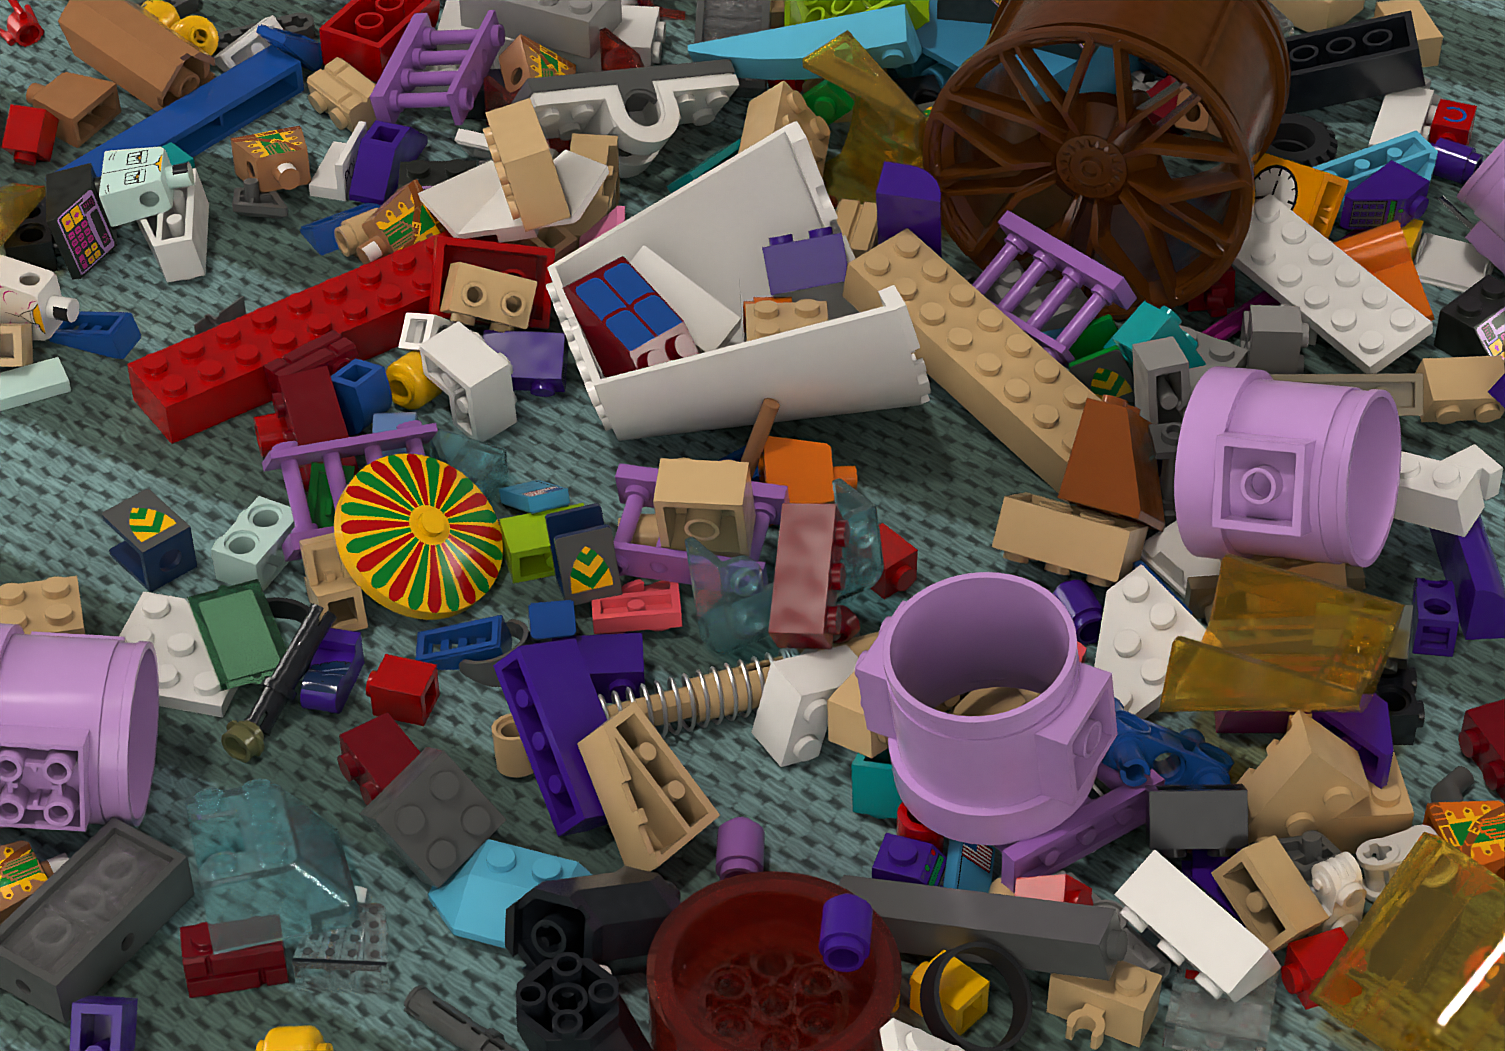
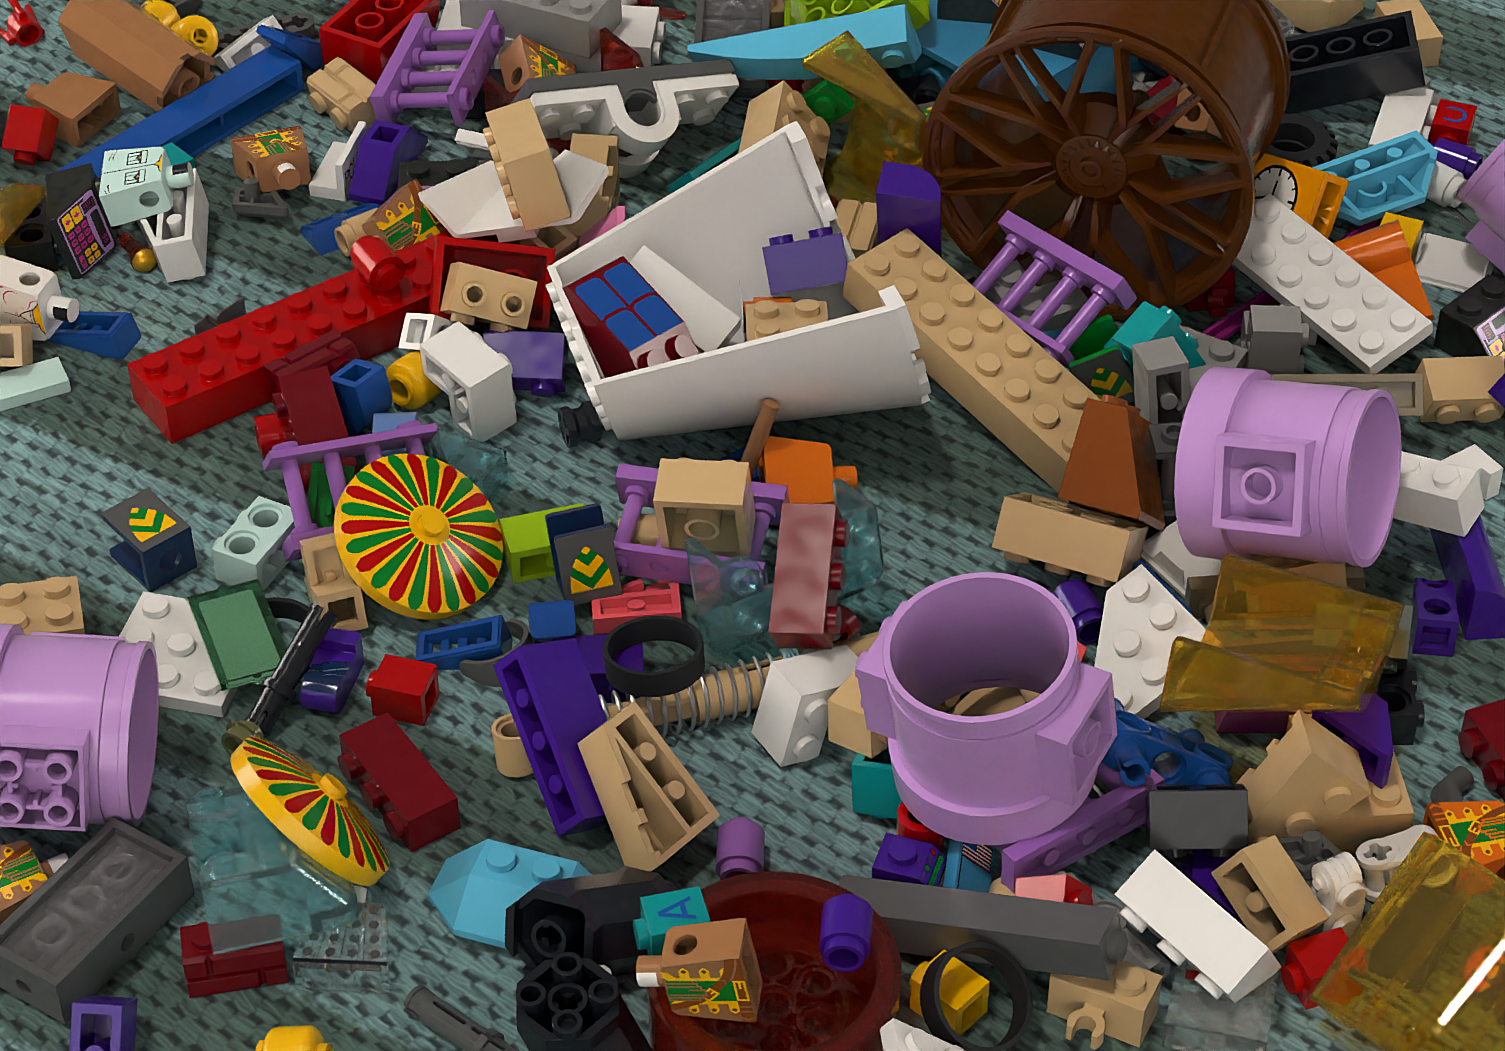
(141, 257): none -> piece
(310, 810): none -> dish
(377, 263): none -> red brick
(432, 816): dark grey brick -> none
(534, 496): dark azure tile -> none
(579, 424): none -> black wheel
(658, 682): none -> black tyre
(665, 911): none -> teal brick
(707, 970): none -> medium nougat torso
(899, 564): red brick -> none
(1386, 197): dark purple slope -> none
(1445, 185): none -> white brick

